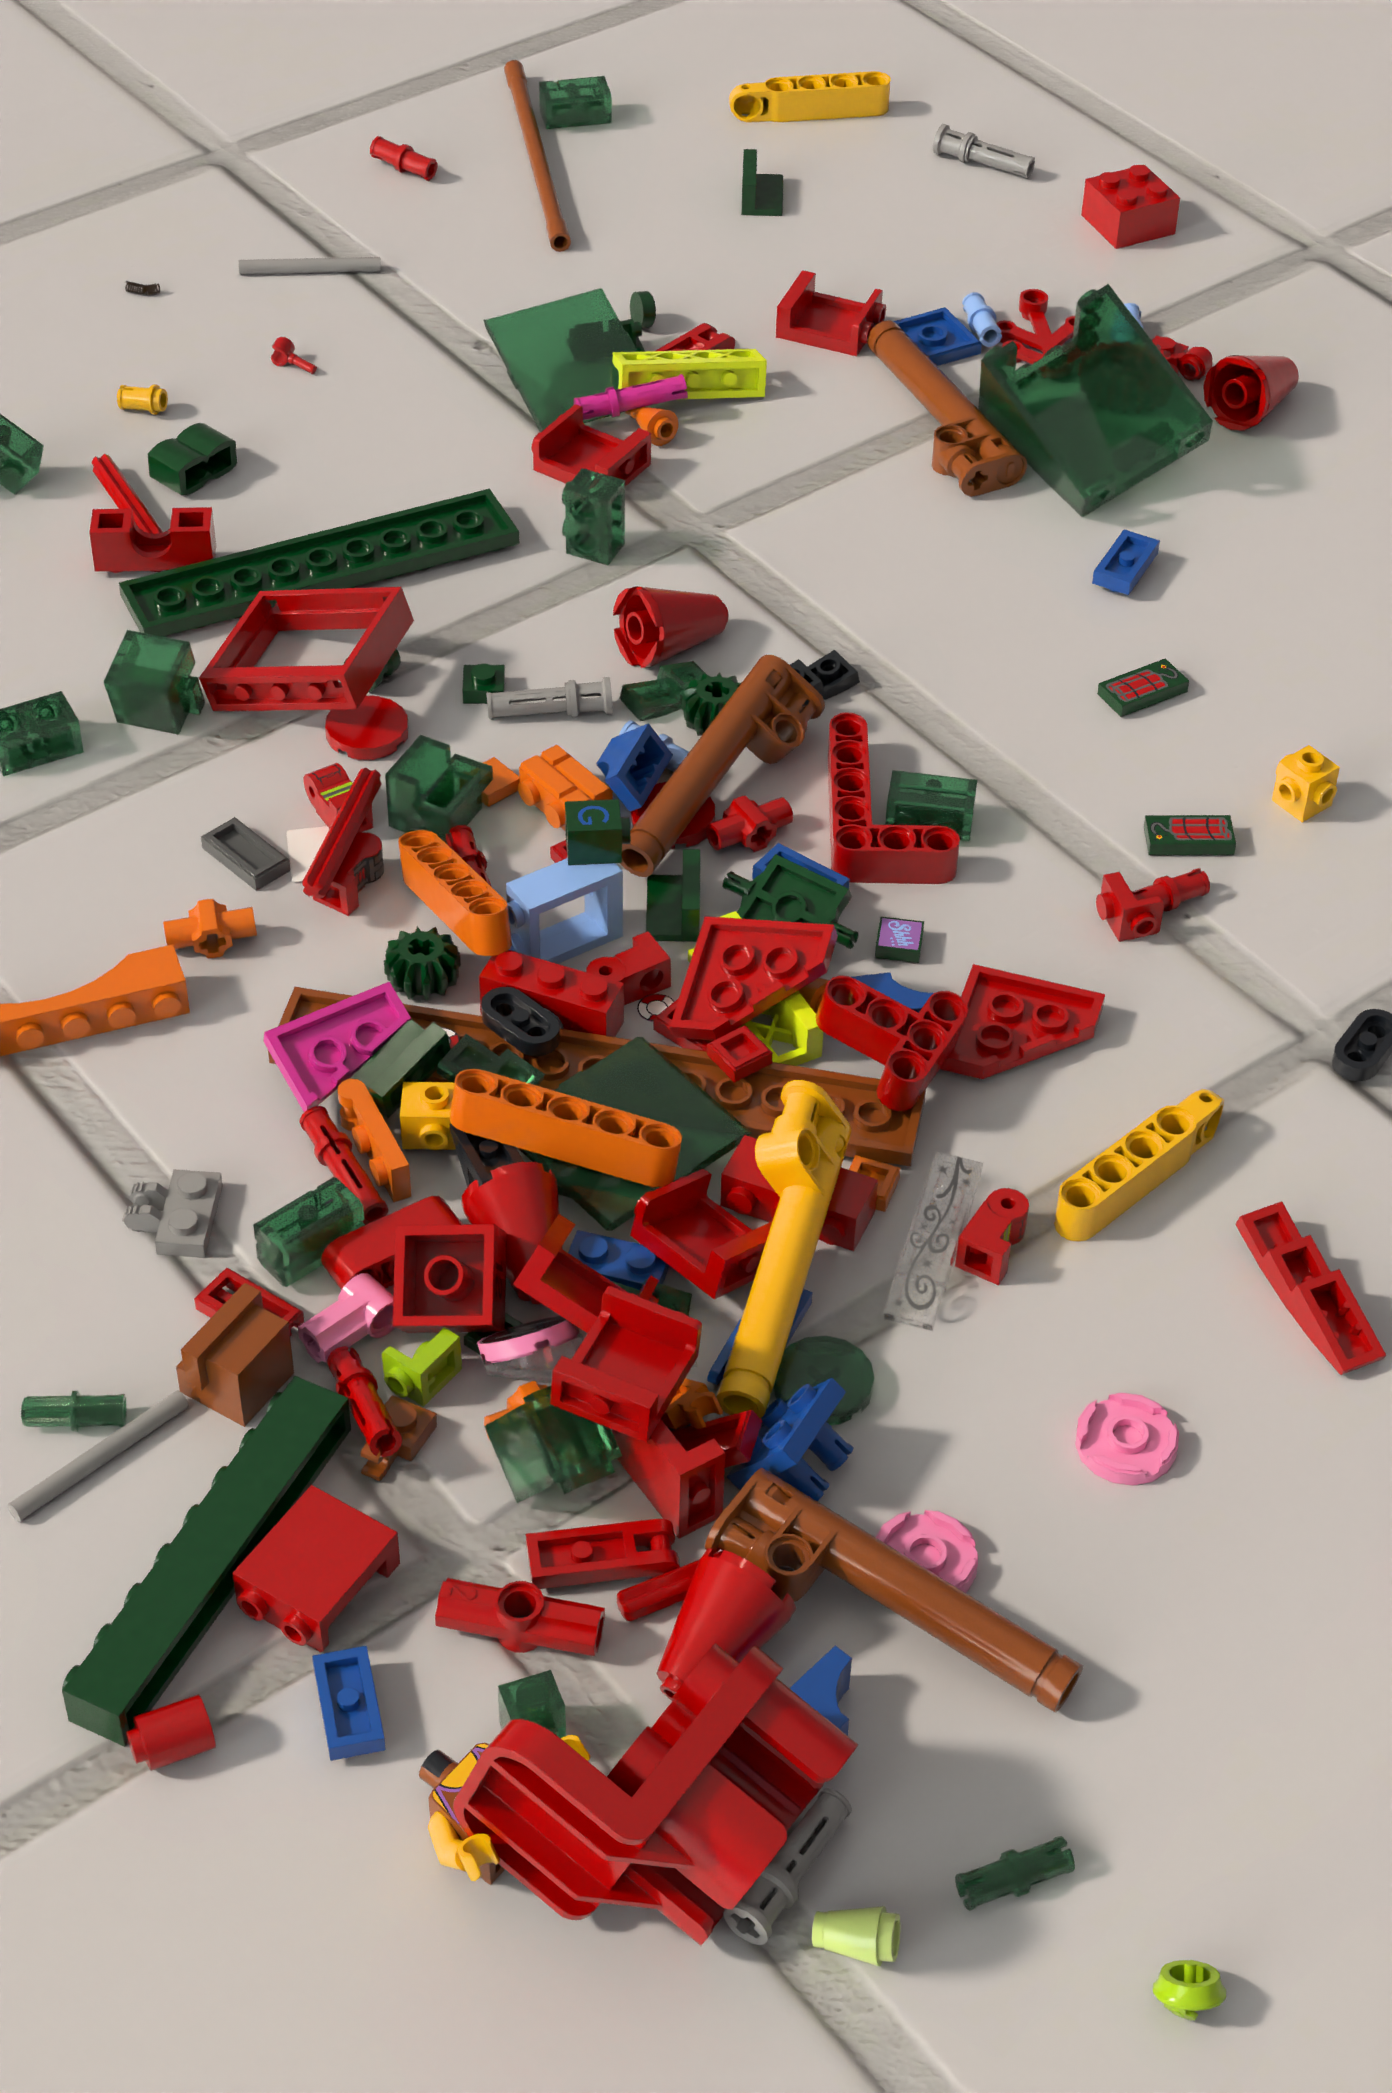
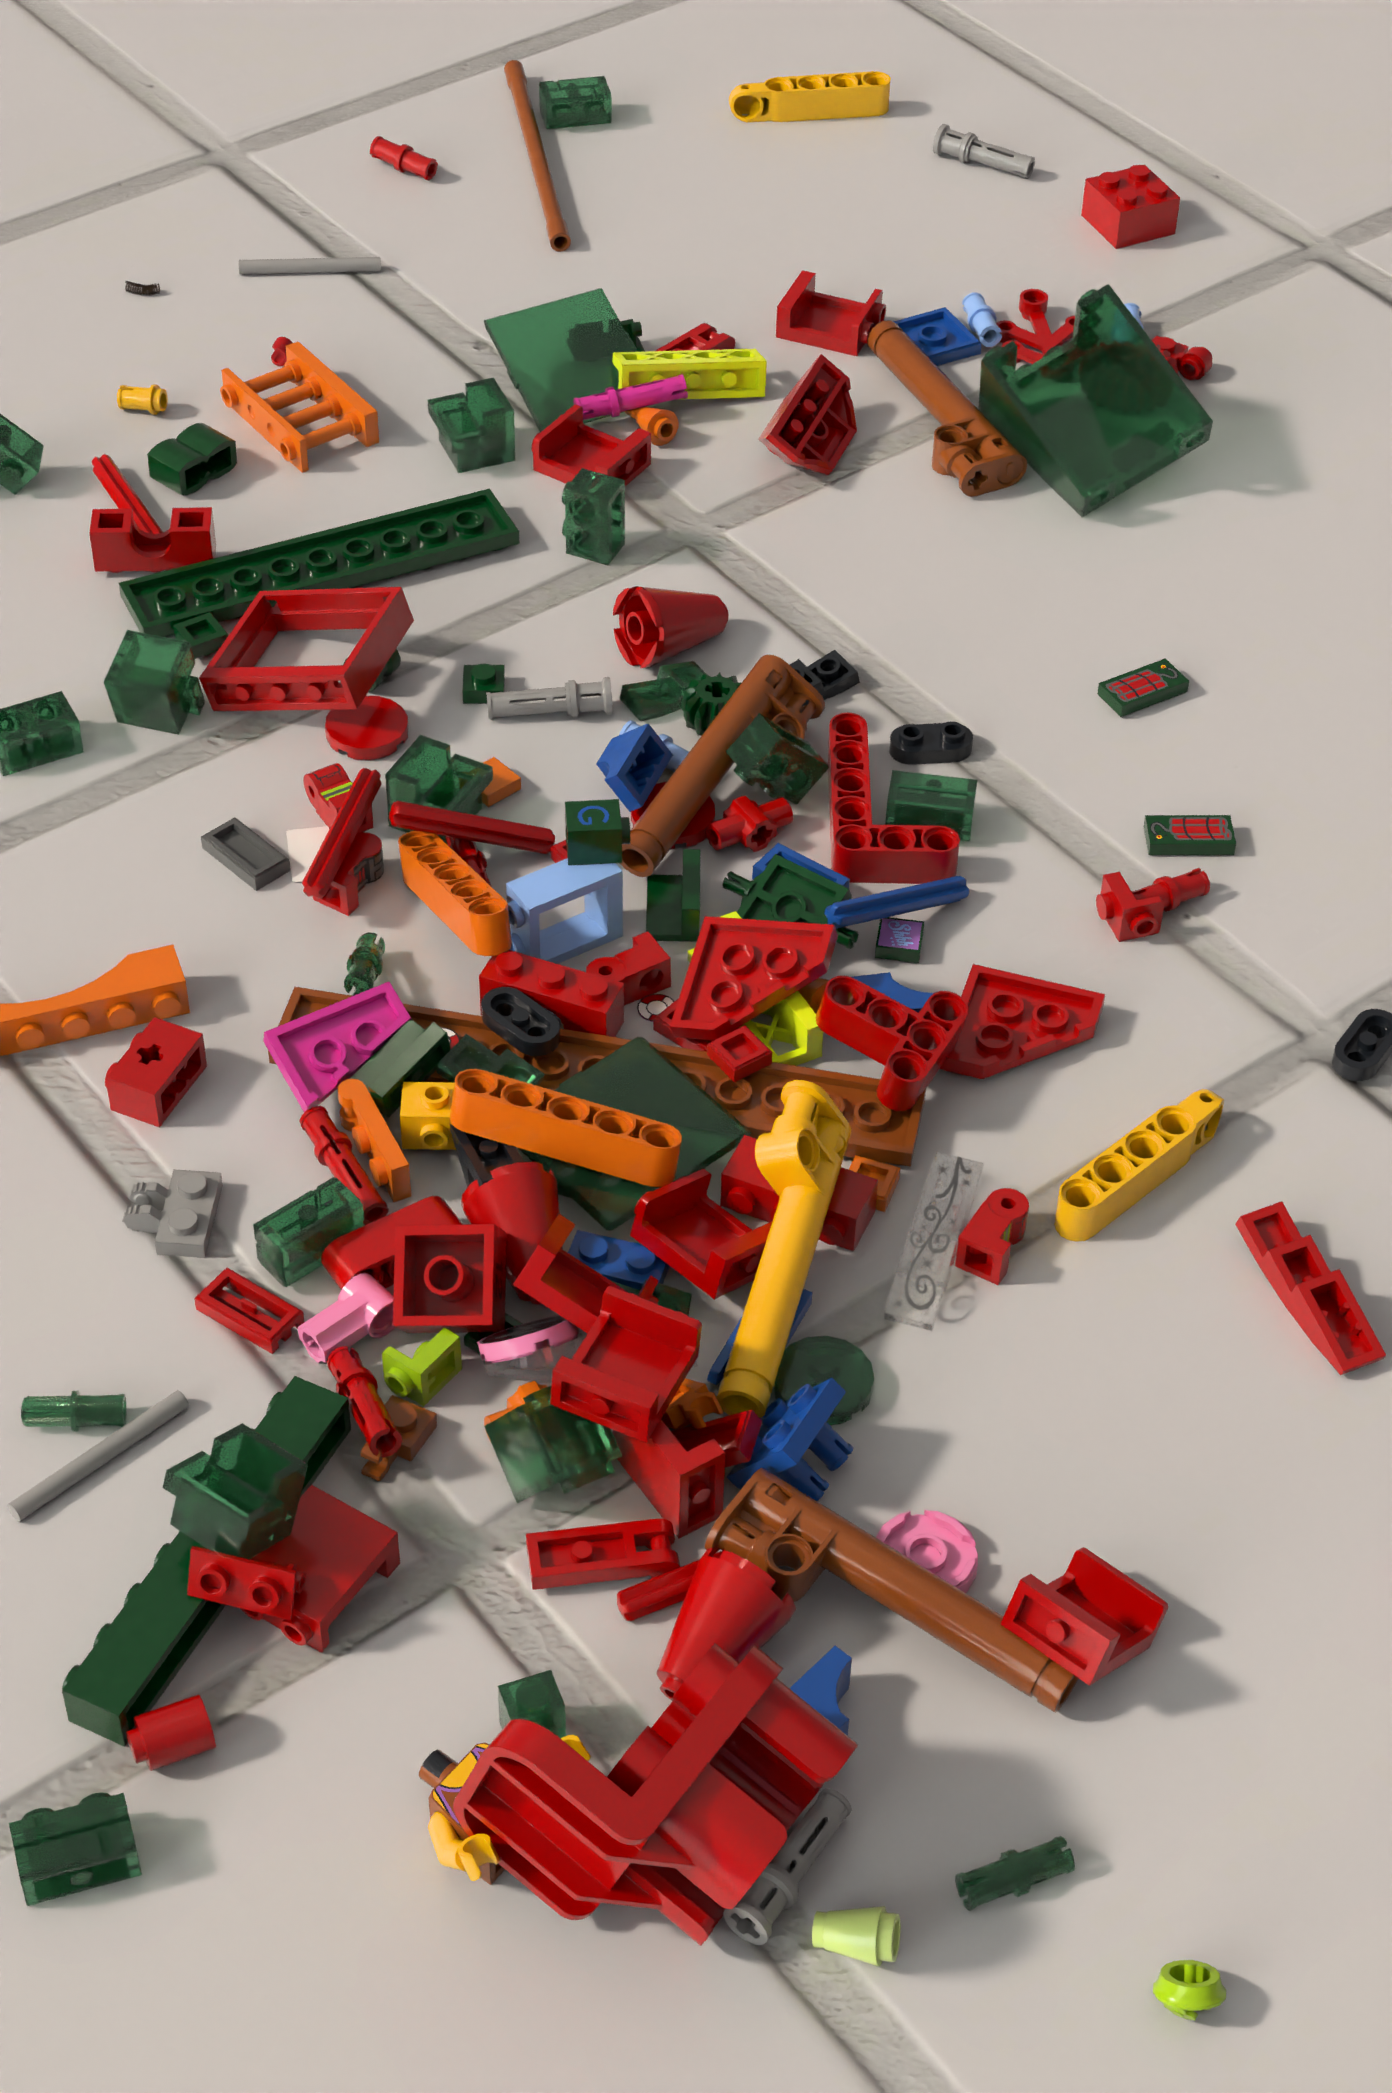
(74, 1847): none -> clear green brick
(156, 1071): none -> red brick
(203, 634): none -> dark green plate
(210, 928): orange axle -> none
(237, 1358): dark orange plate -> none
(238, 1495): none -> clear green plate
(244, 1582): none -> red hinge
(313, 382): none -> orange fence
(348, 1703): blue plate -> none
(364, 963): none -> clear green pin
(422, 963): dark green gear -> none
(471, 827): none -> red axle
(475, 427): none -> clear green plate
(493, 1612): red piece -> none
(556, 779): orange brick -> none
(643, 308): dark green tile -> none
(760, 192): dark green panel -> none
(776, 760): none -> brick
(813, 420): none -> red wedge
(896, 902): none -> blue axle
(931, 743): none -> black plate
(1087, 1617): none -> red panel
(1126, 562): blue plate -> none
(1127, 1439): bright pink tile -> none
(1248, 388): red cone -> none
(1305, 783): yellow brick -> none

